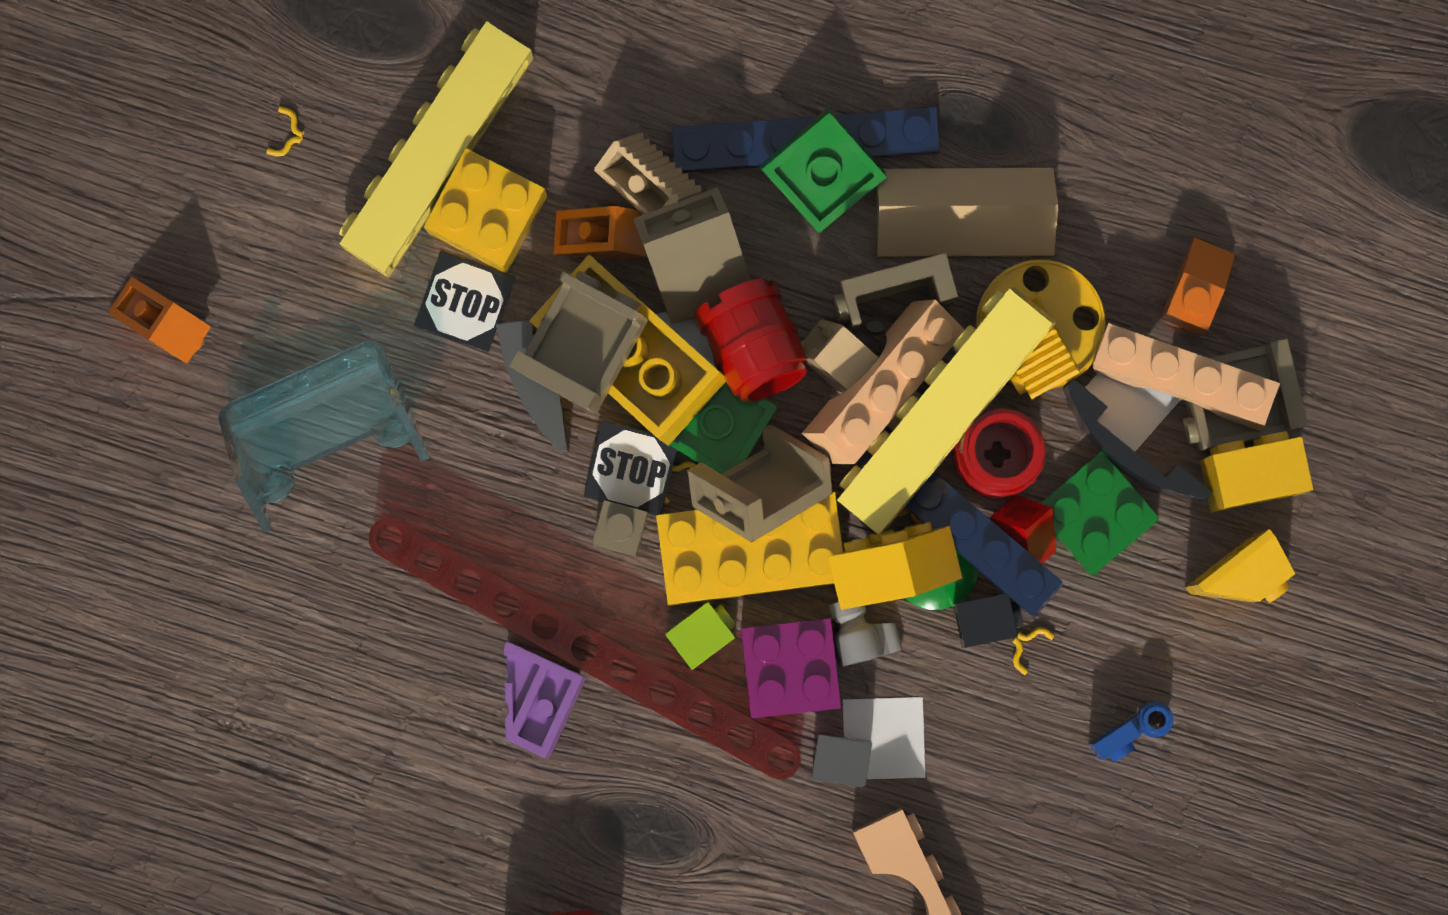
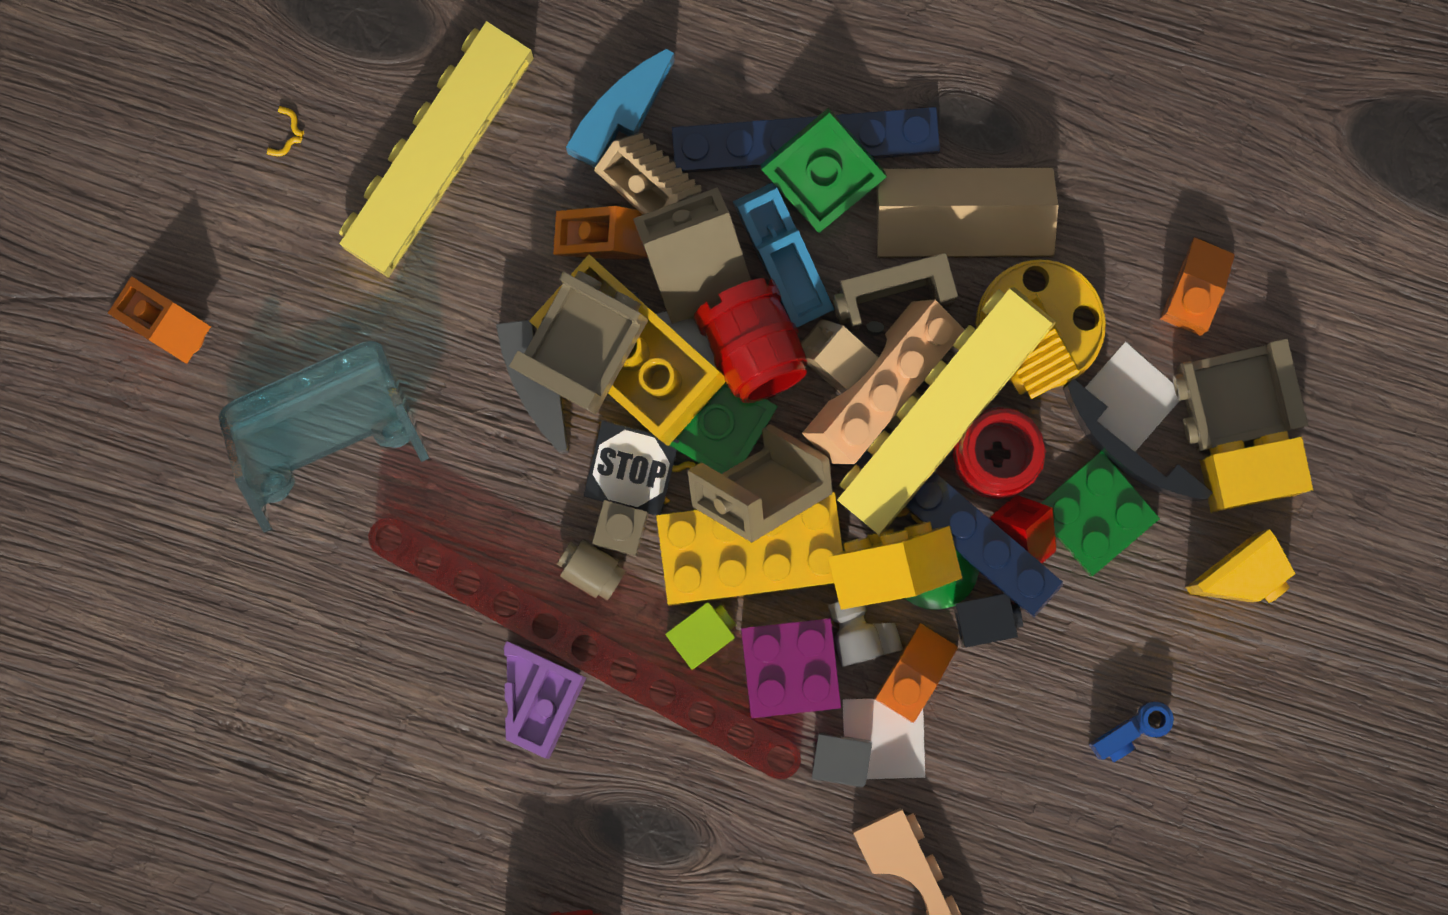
(464, 301): sticker -> none
(486, 210): yellow brick -> none
(590, 569): none -> dark tan brick
(620, 109): none -> dark azure slope
(783, 254): none -> dark azure slope
(916, 673): none -> orange slope
(1019, 647): yellow piece -> none
(1186, 375): light nougat arch -> none

